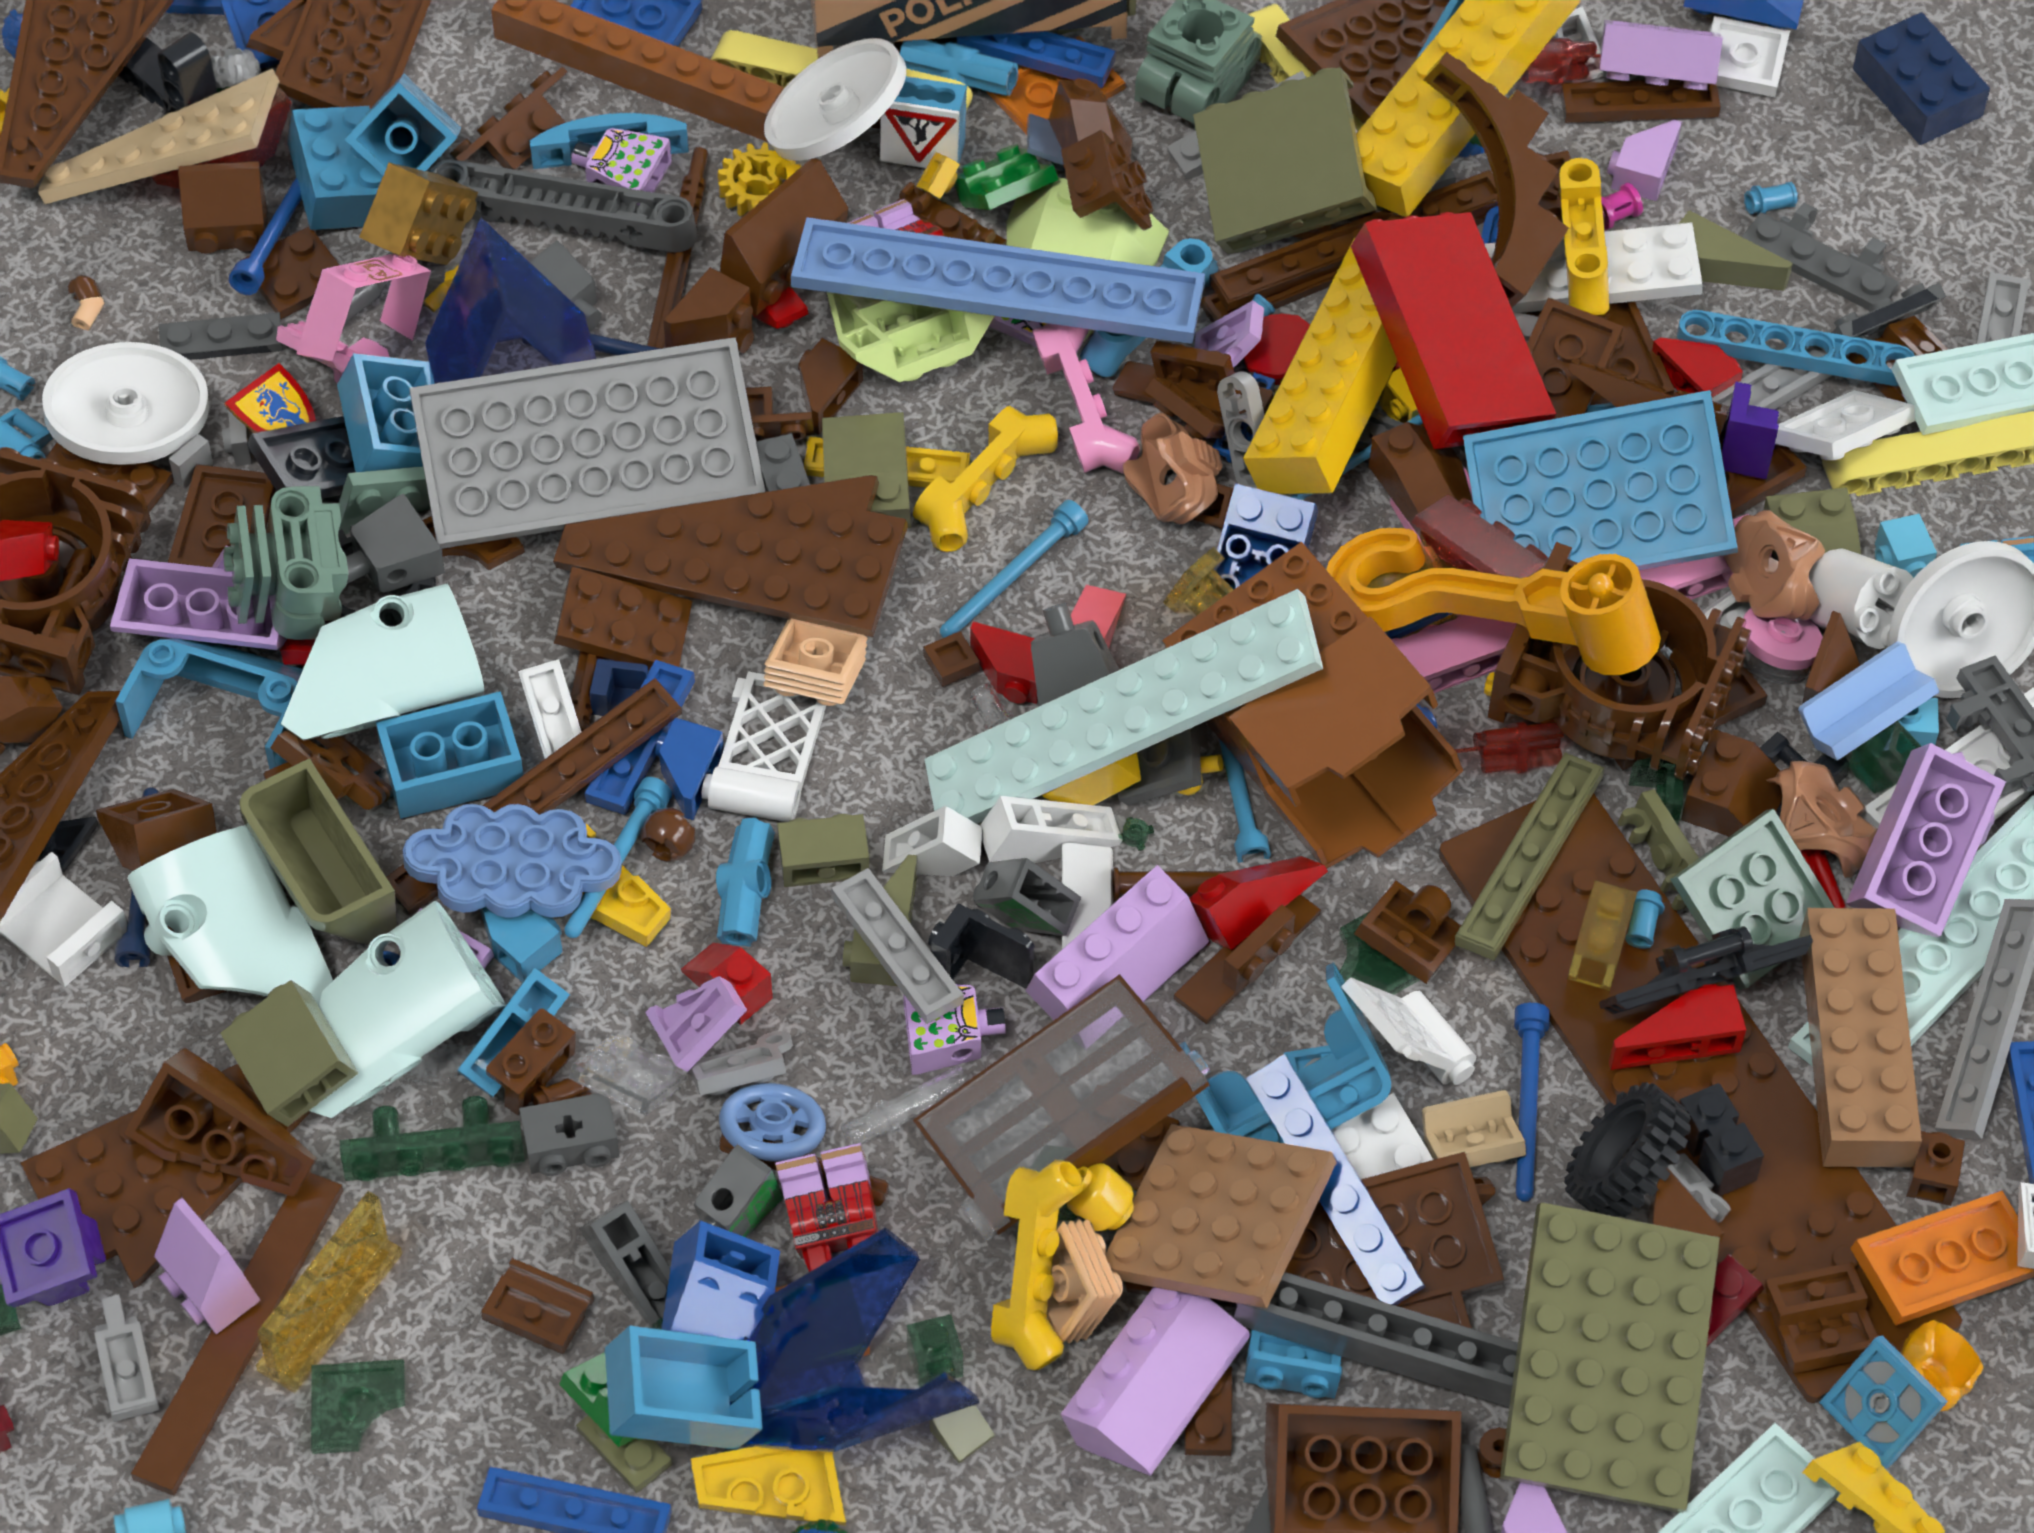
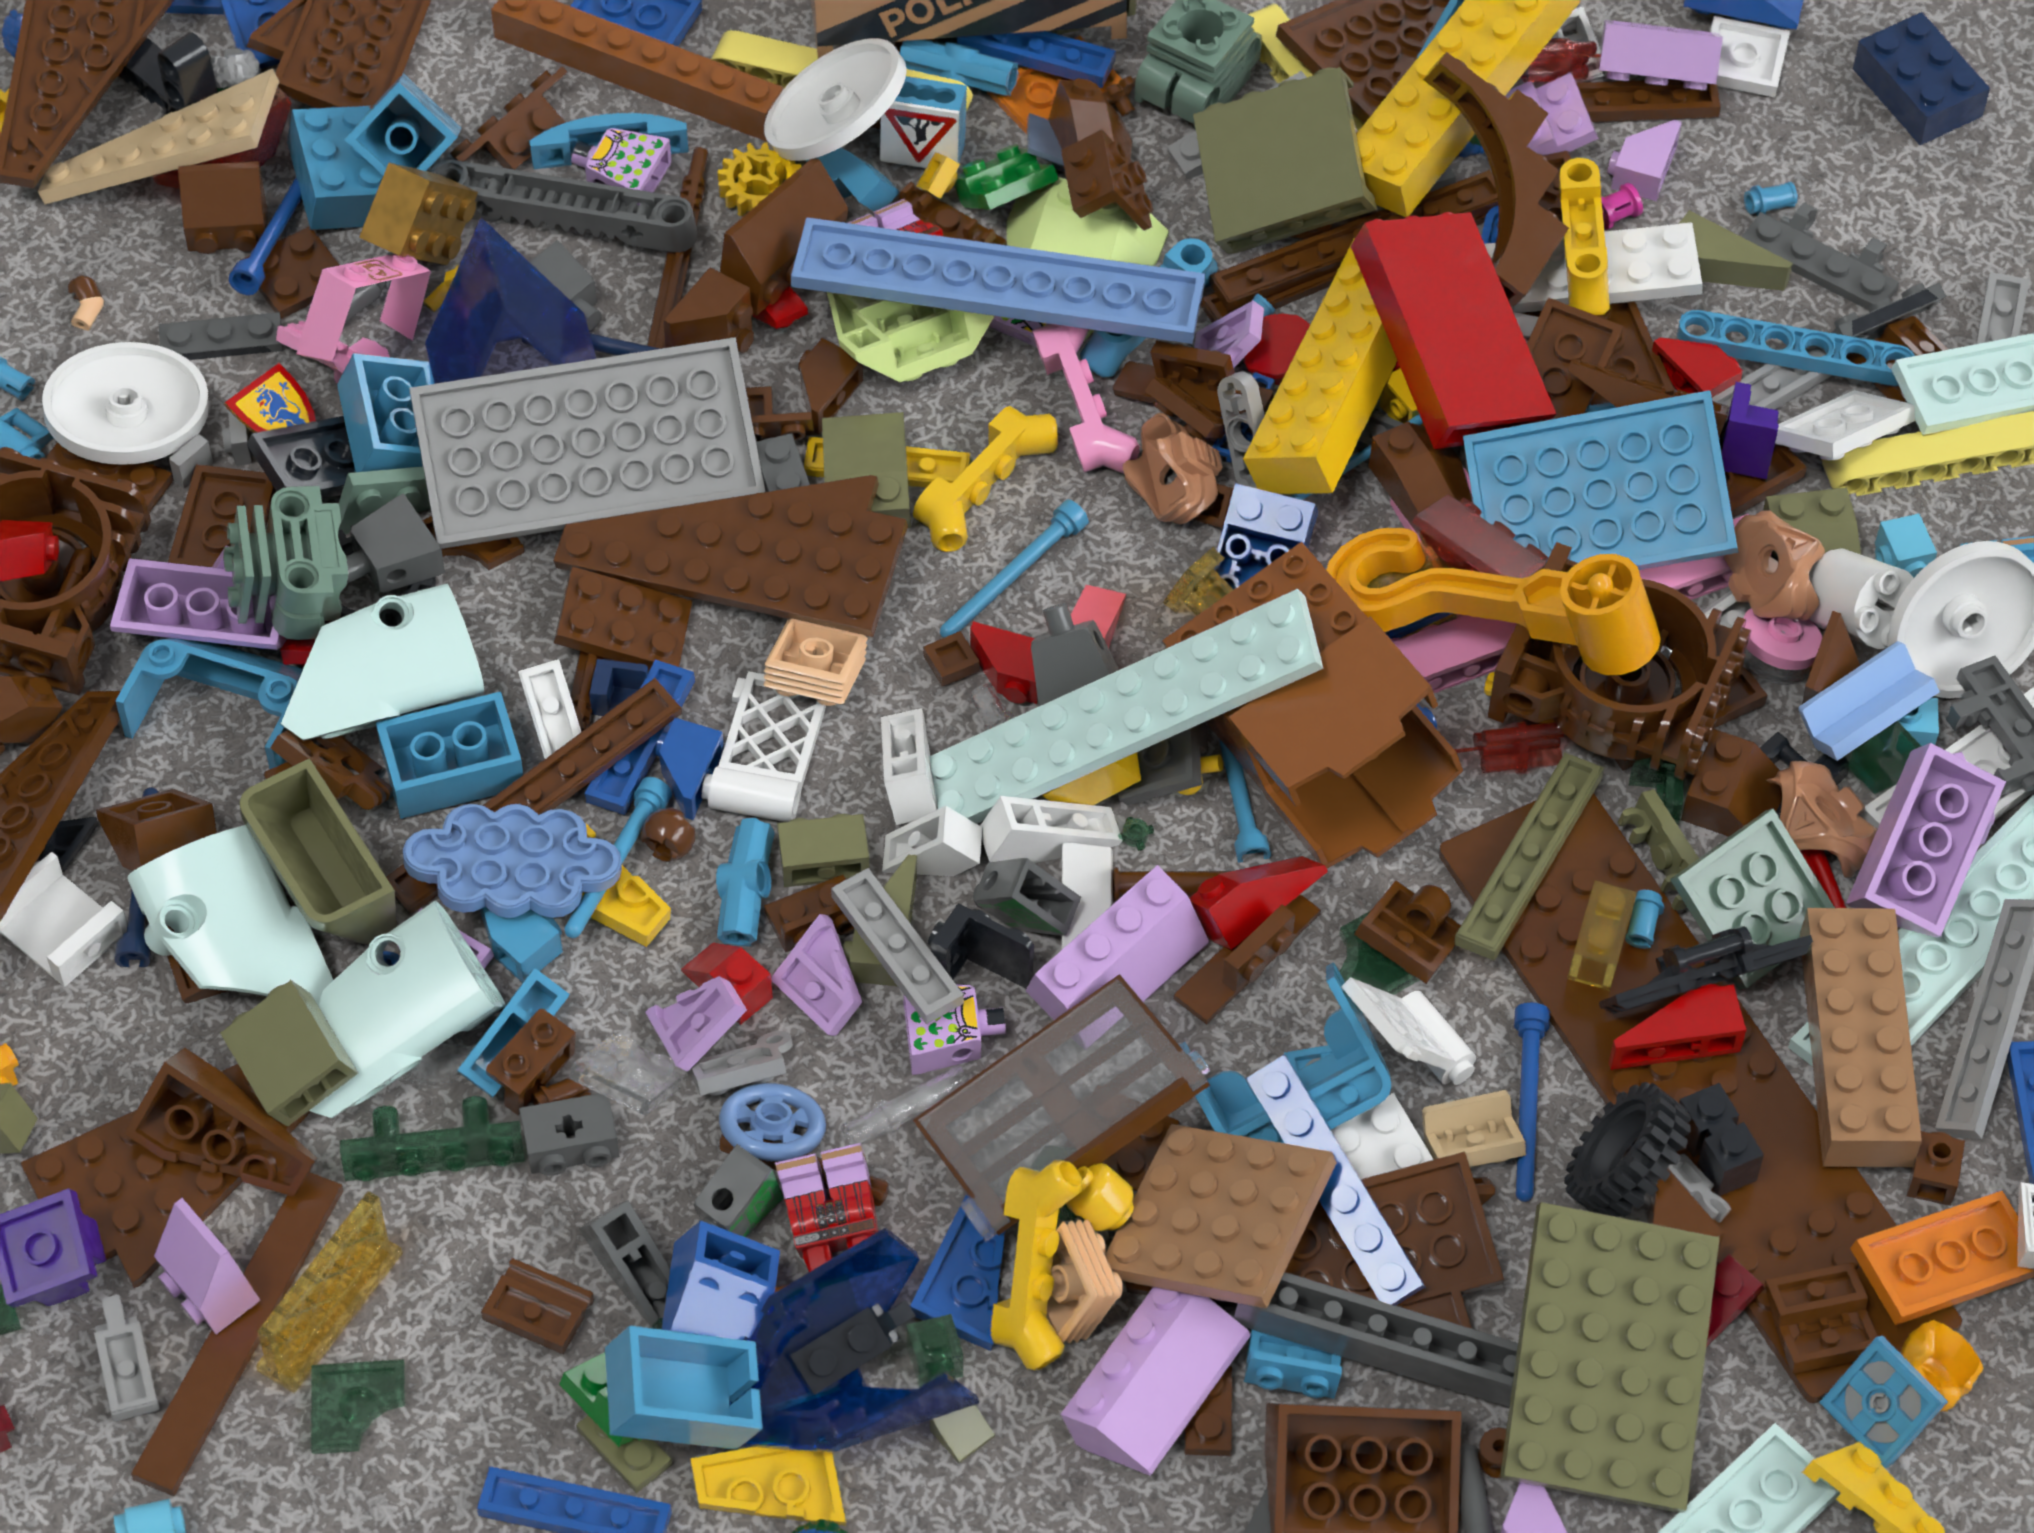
(796, 913): none -> reddish brown bracket
(820, 977): none -> lavender wing
(849, 1345): none -> black hinge
(858, 178): none -> dark azure slope
(907, 766): none -> white slope
(963, 1281): none -> blue wing
(1118, 95): none -> reddish brown plant
(1568, 120): none -> lavender plate

